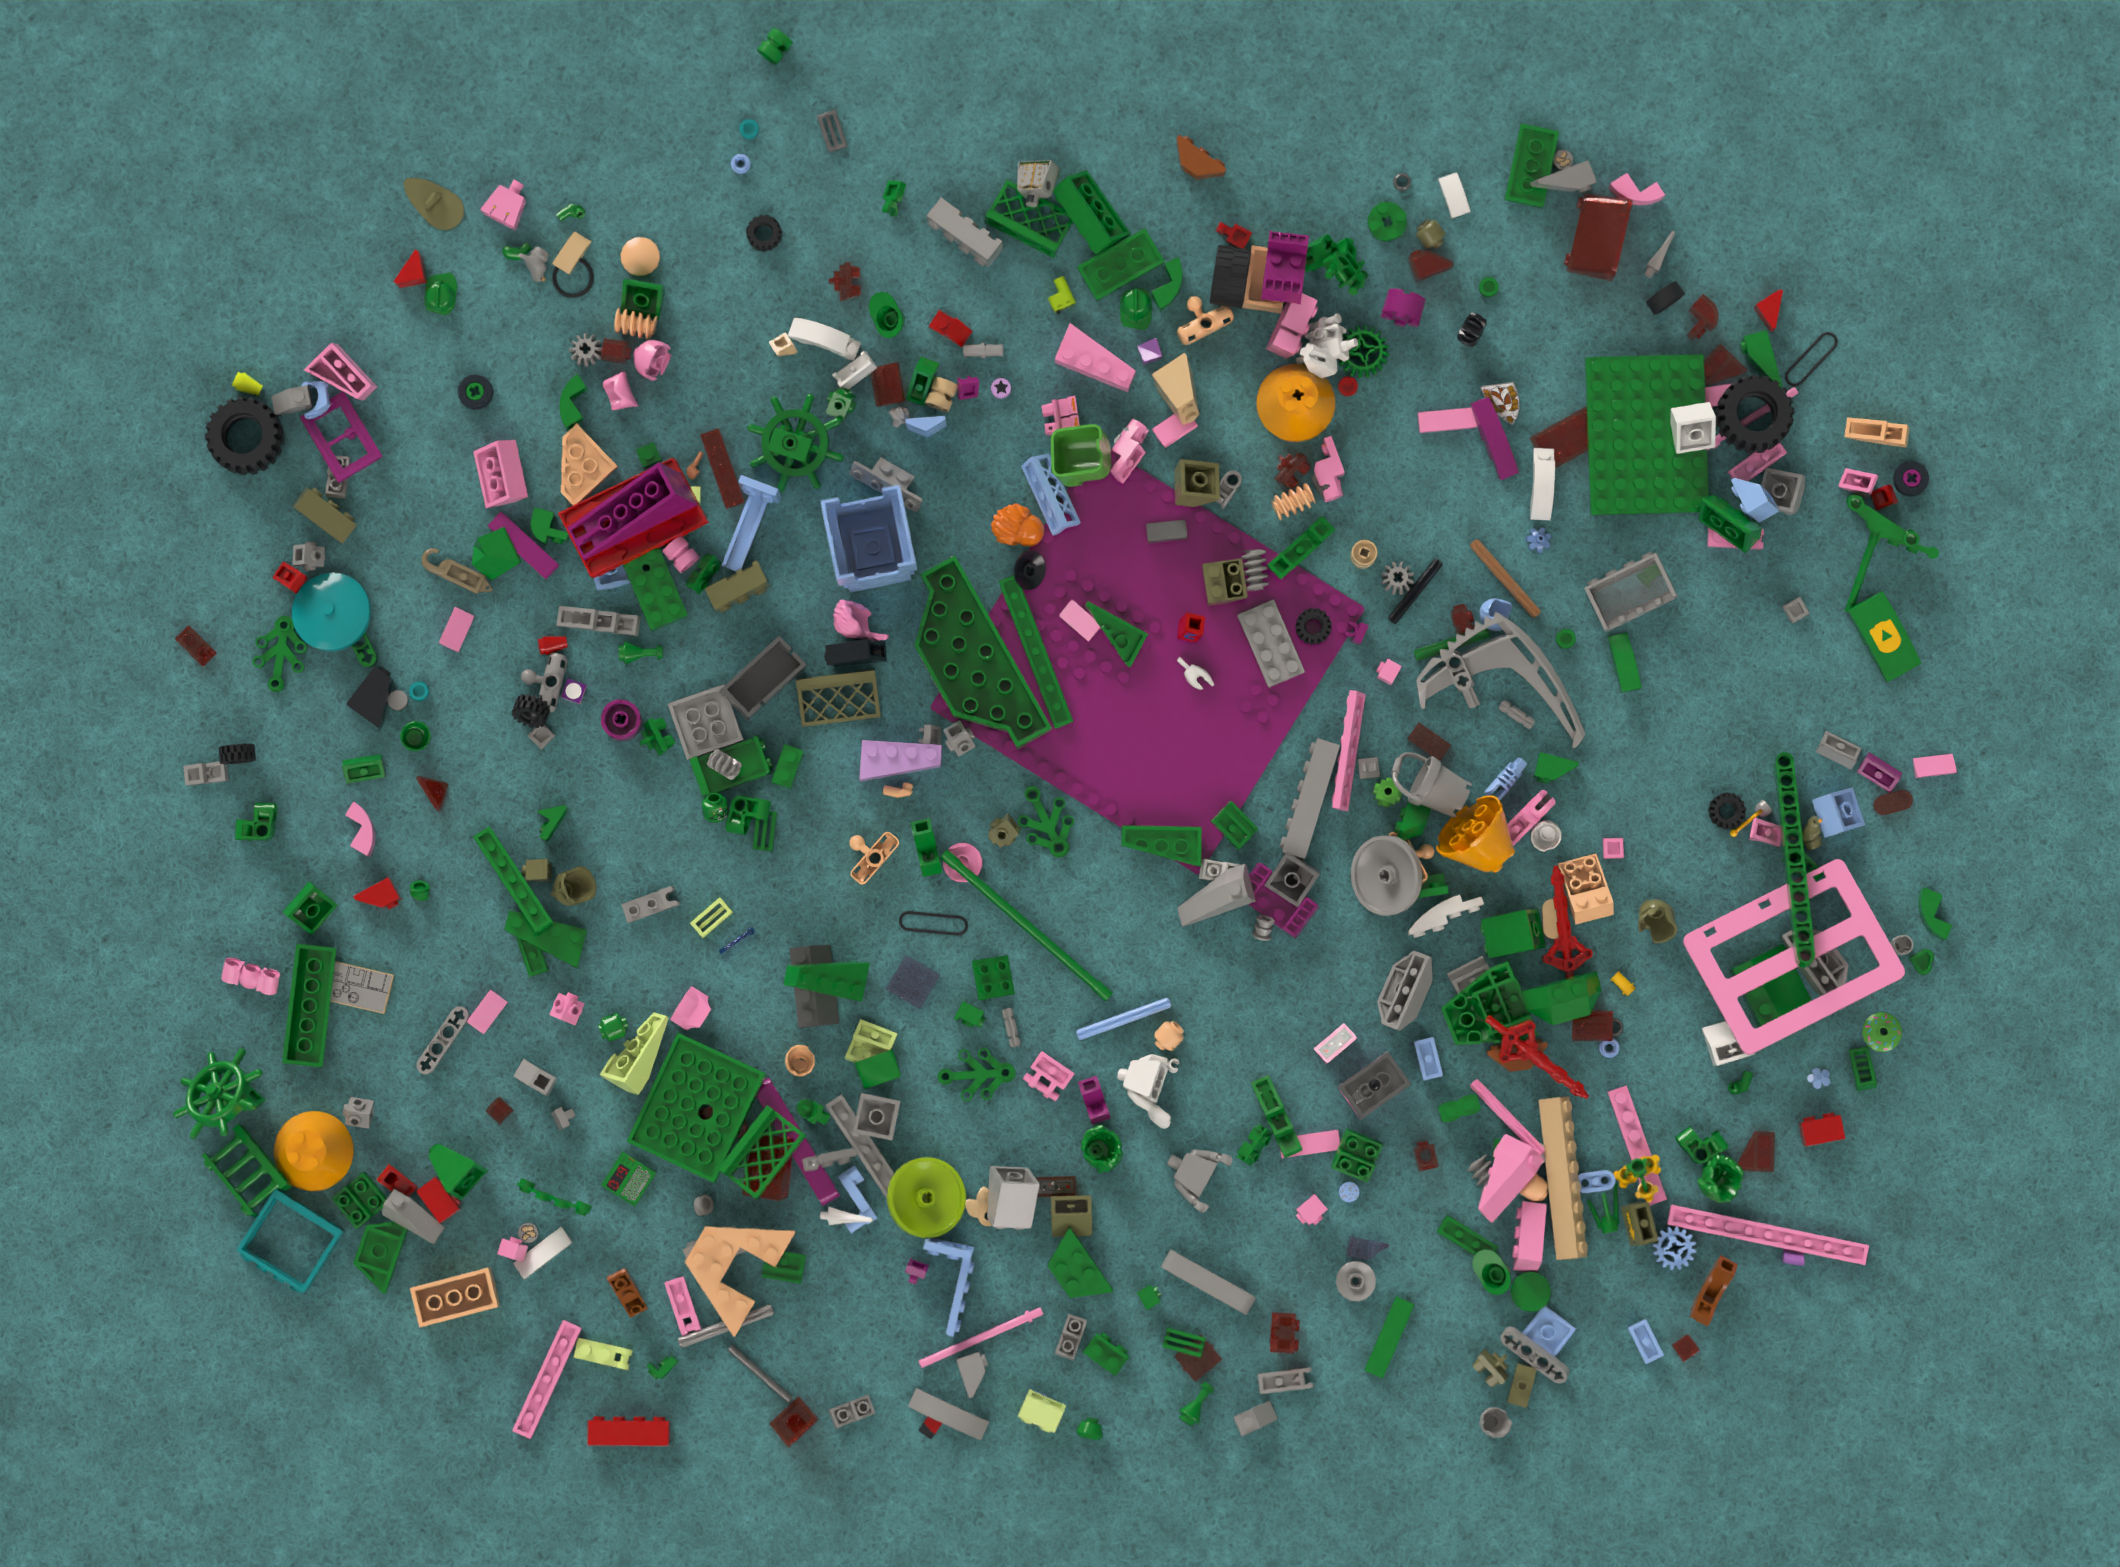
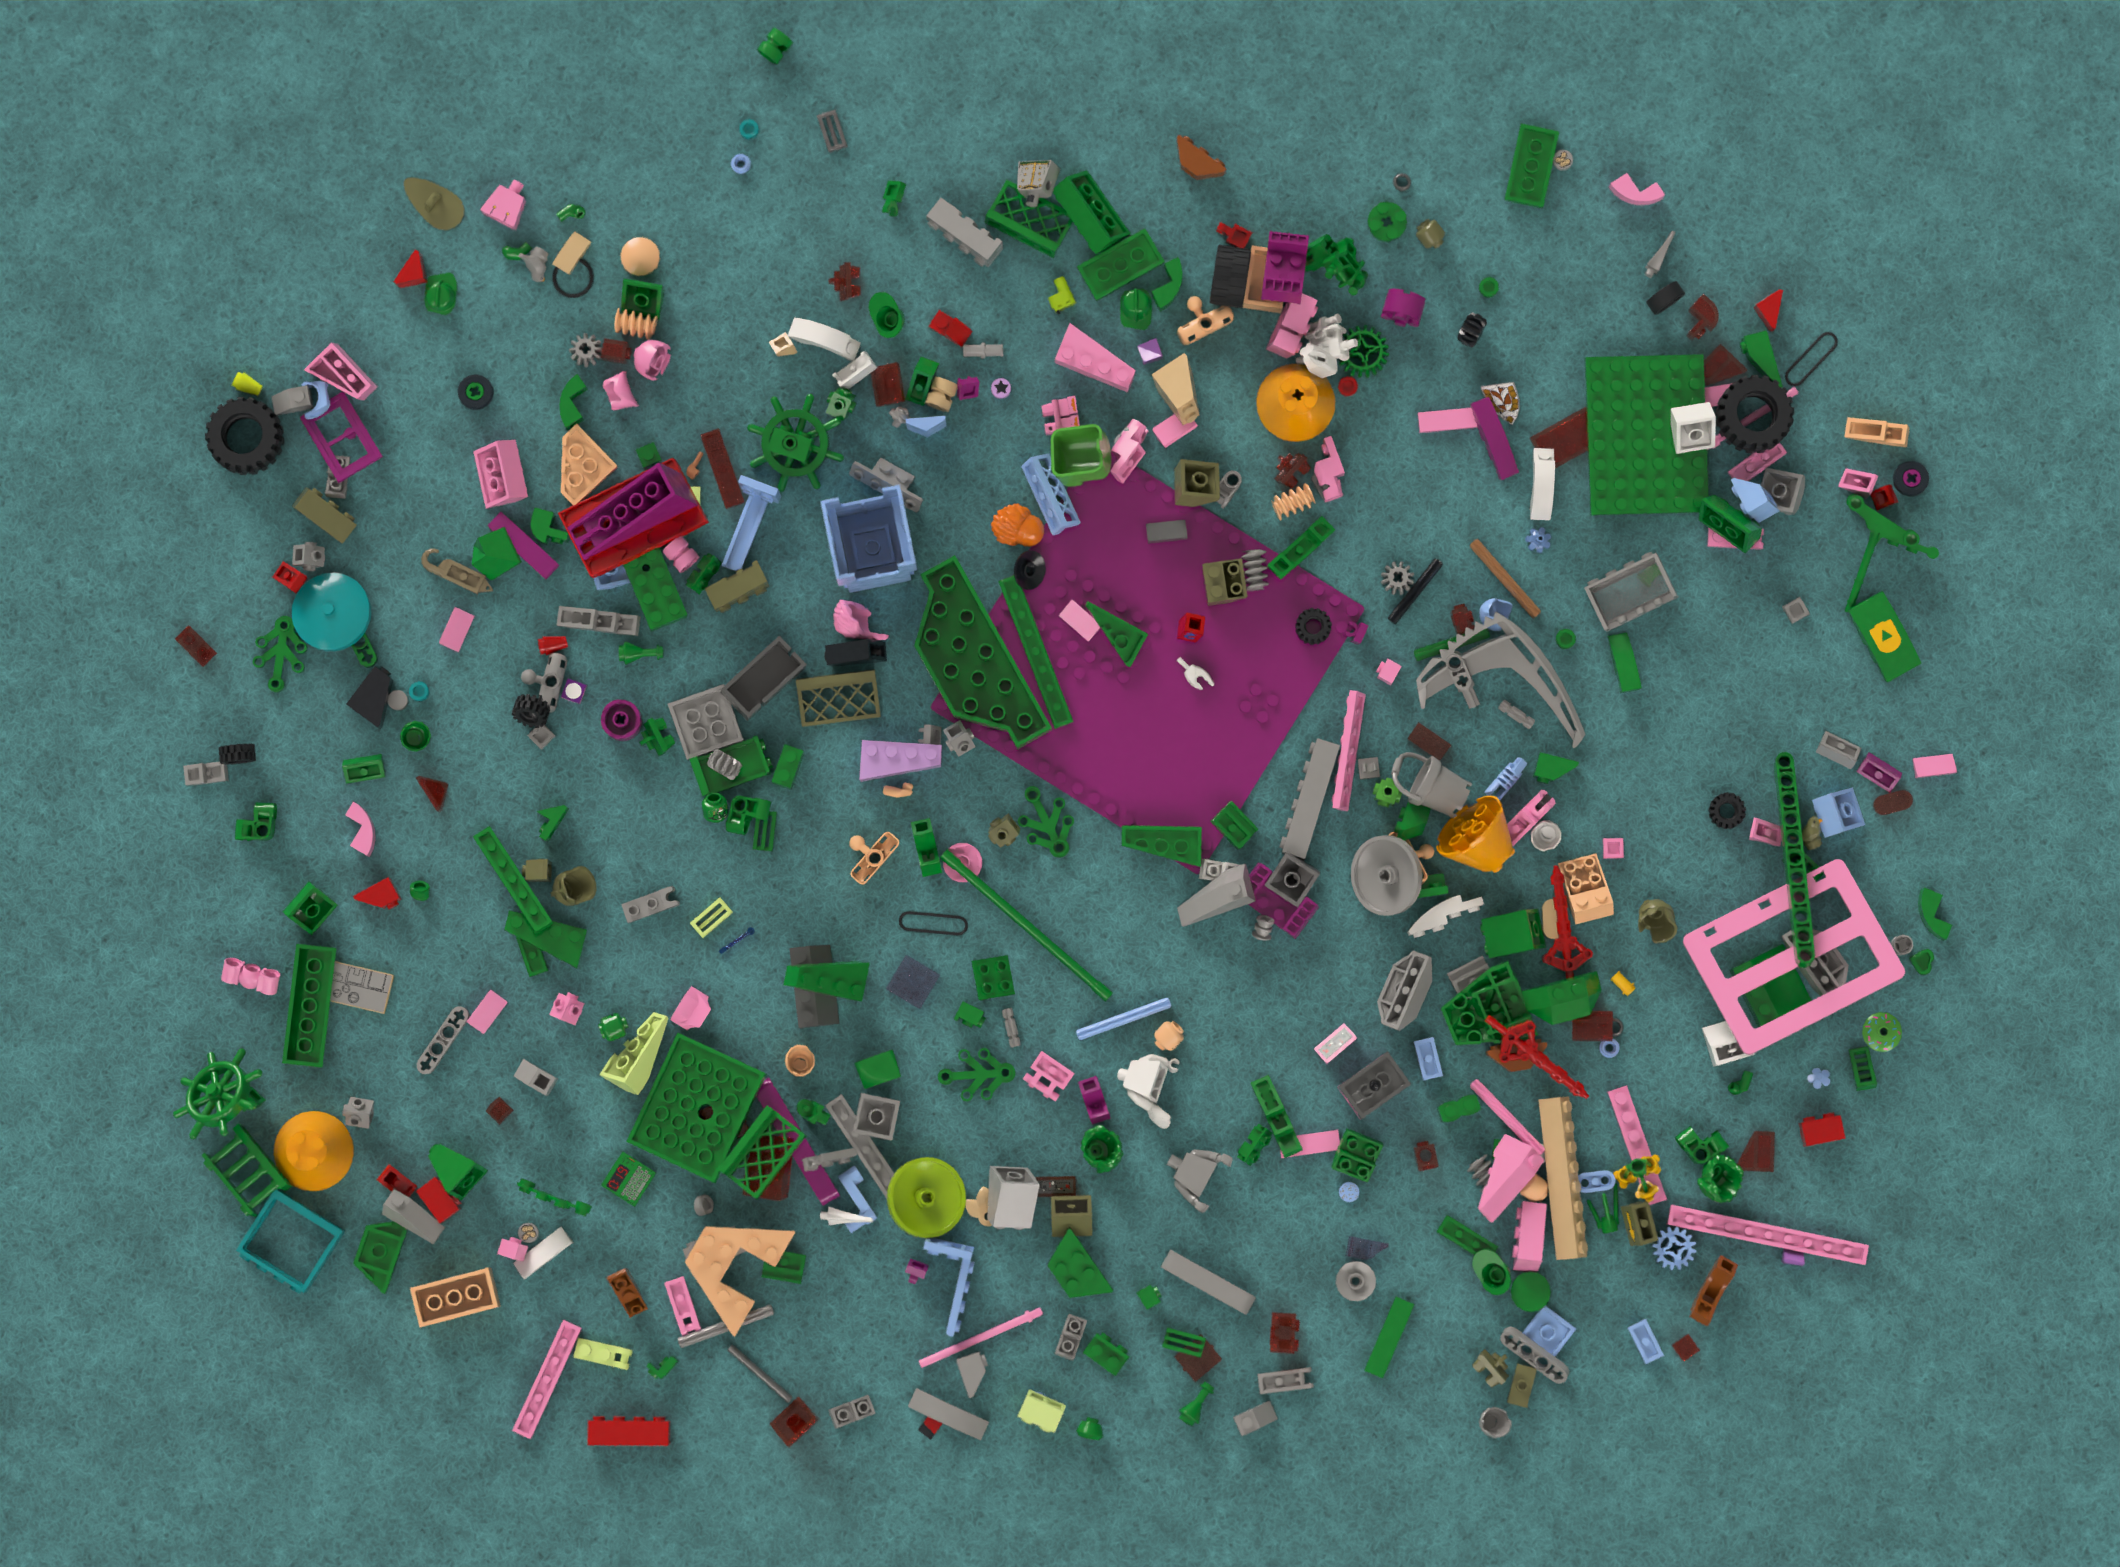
(360, 1200): green slope -> none
(561, 1118): light grey tile -> none
(764, 221): black tyre -> none
(869, 1041): yellowish green slope -> none
(1270, 643): light grey plate -> none
(1311, 1211): bright pink brick -> none
(1363, 554): tan wheel -> none
(1427, 264): clear red slope -> none
(1454, 195): white slope -> none
(1570, 179): light grey slope -> none
(1599, 236): clear red windscreen -> none
(1762, 809): hinge -> none

